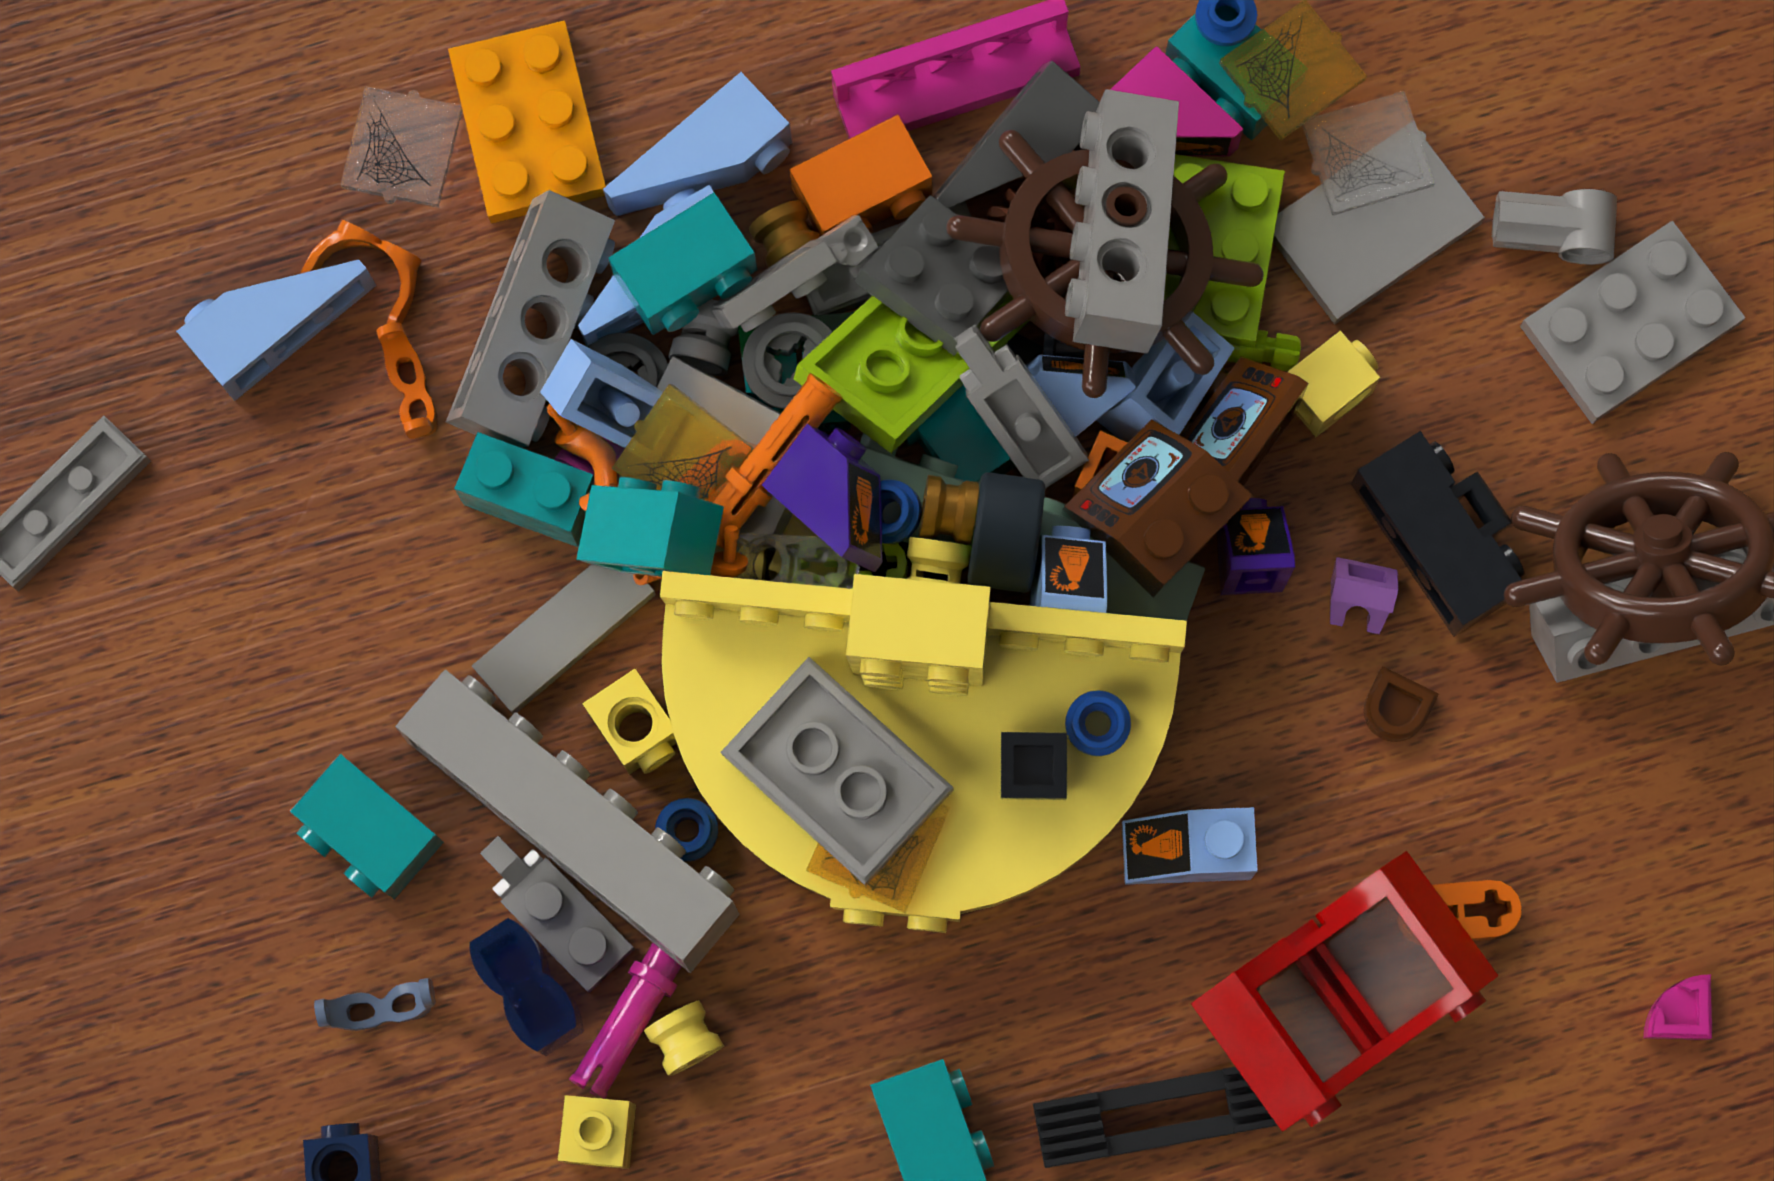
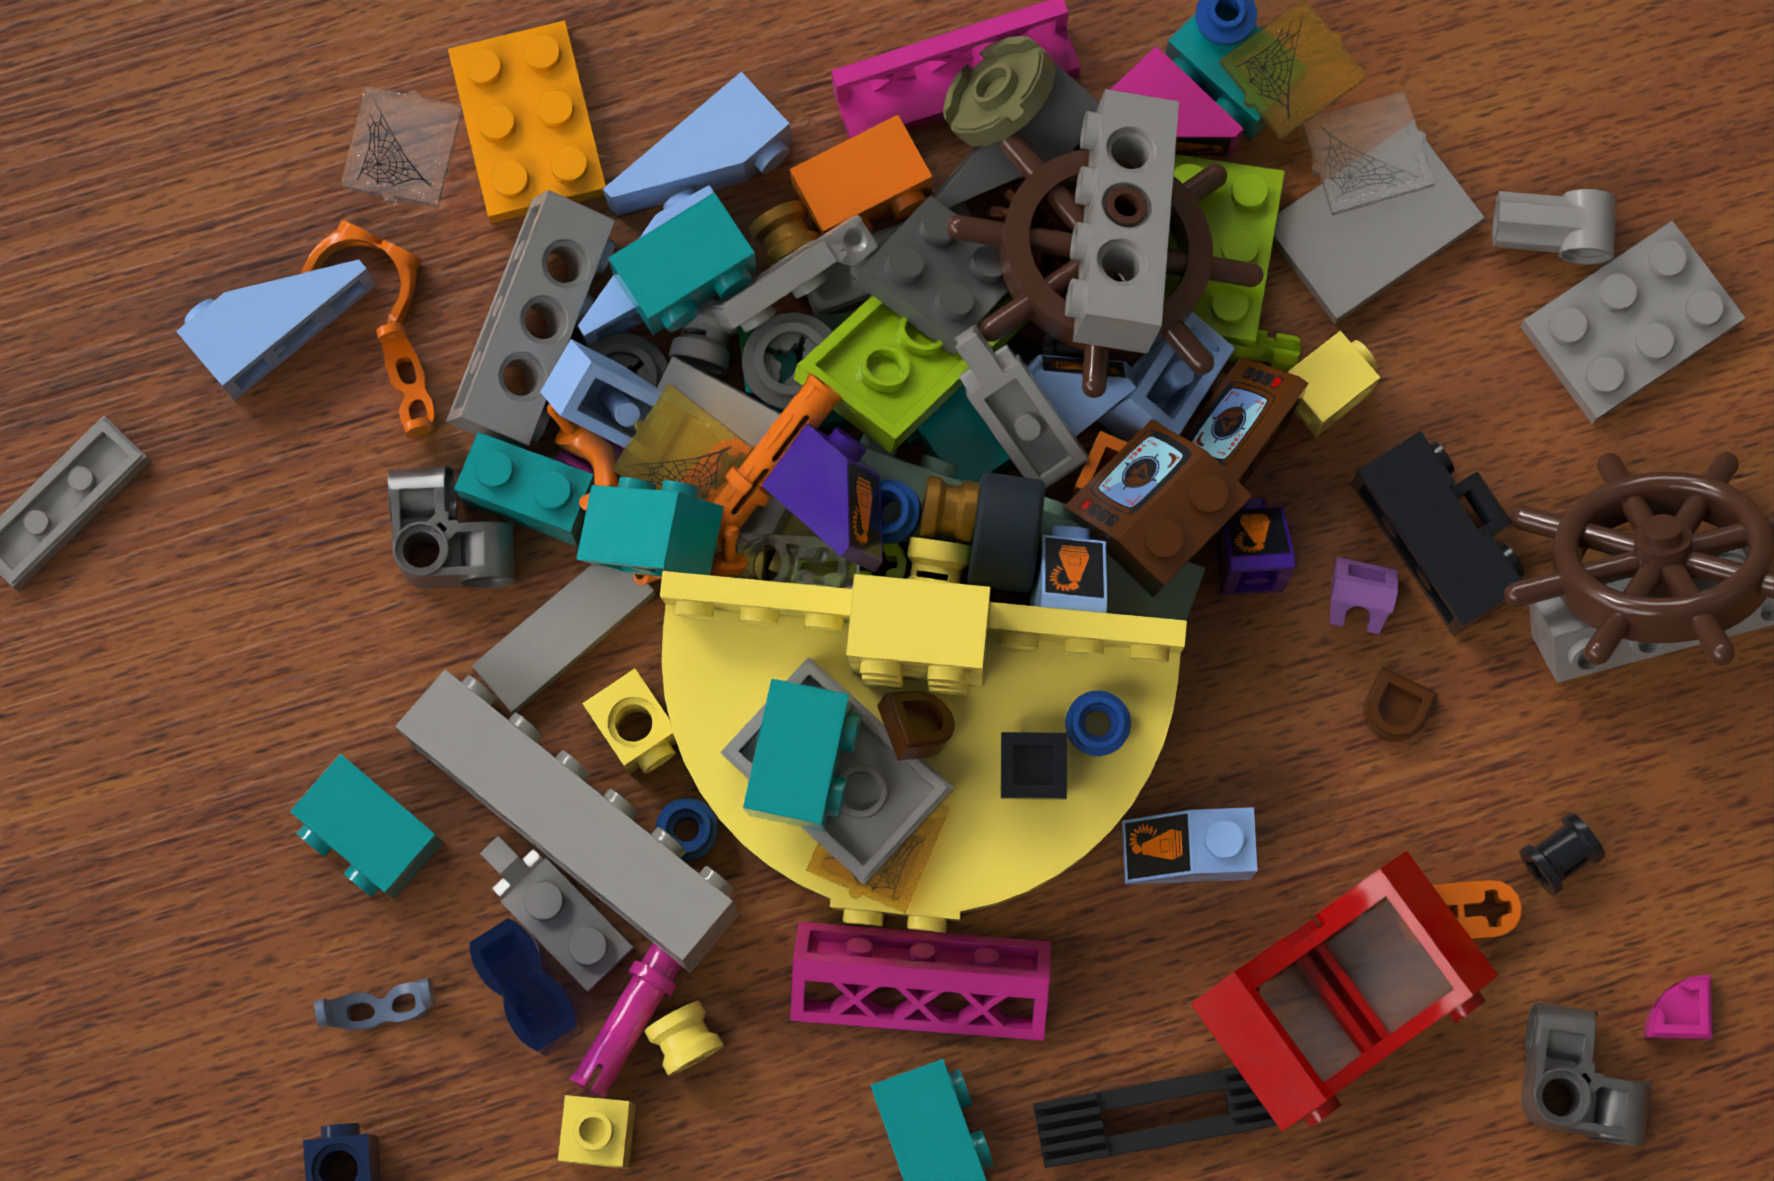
(425, 512): none -> flat silver piece
(801, 755): none -> teal brick
(916, 723): none -> reddish brown tile
(921, 969): none -> dark pink fence
(999, 91): none -> olive tile
(1561, 1051): none -> flat silver piece
(1562, 853): none -> black bush

